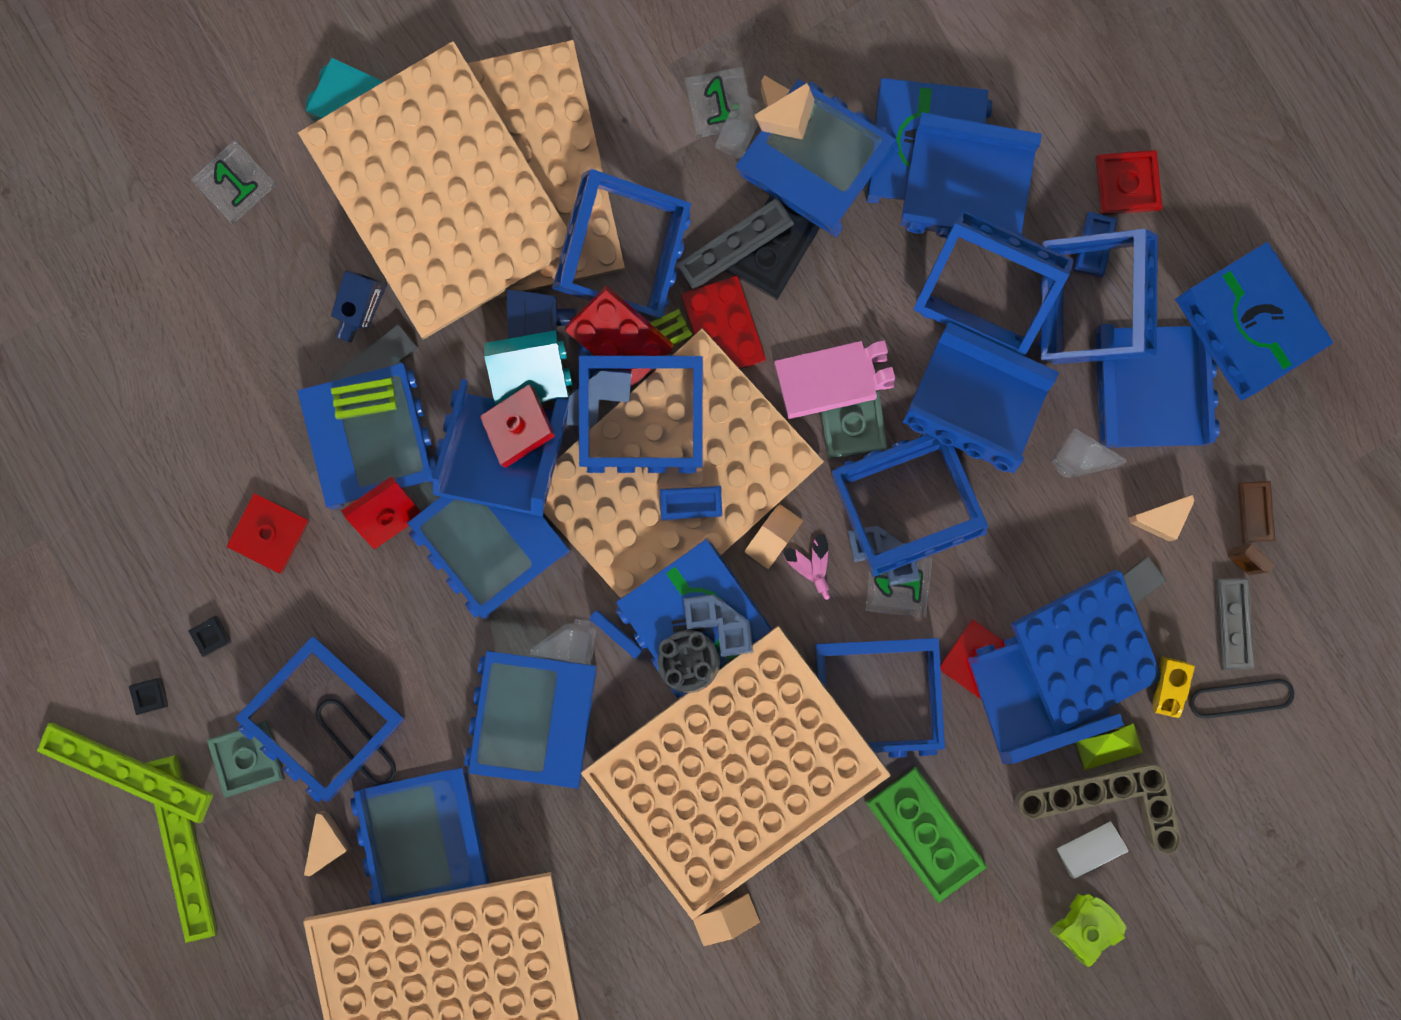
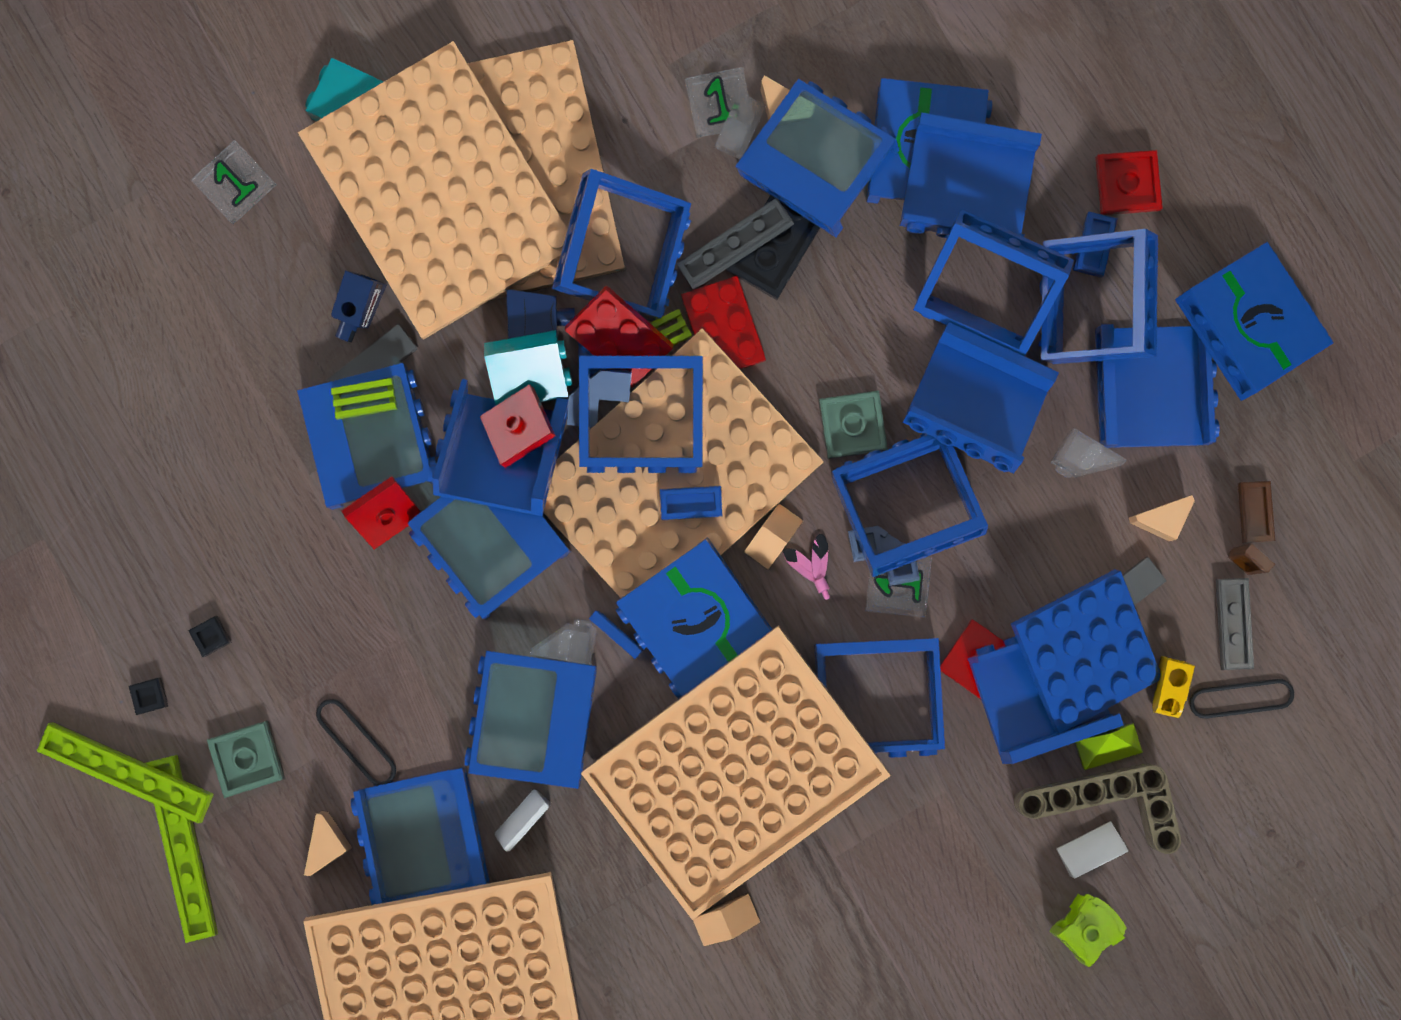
(267, 533): red plate -> none
(274, 750): blue window -> none
(522, 820): none -> white slope
(688, 661): dark grey tile -> none
(733, 628): sand blue tile -> none
(789, 114): light nougat slope -> none
(832, 378): bright pink tile -> none
(926, 834): bright green tile -> none

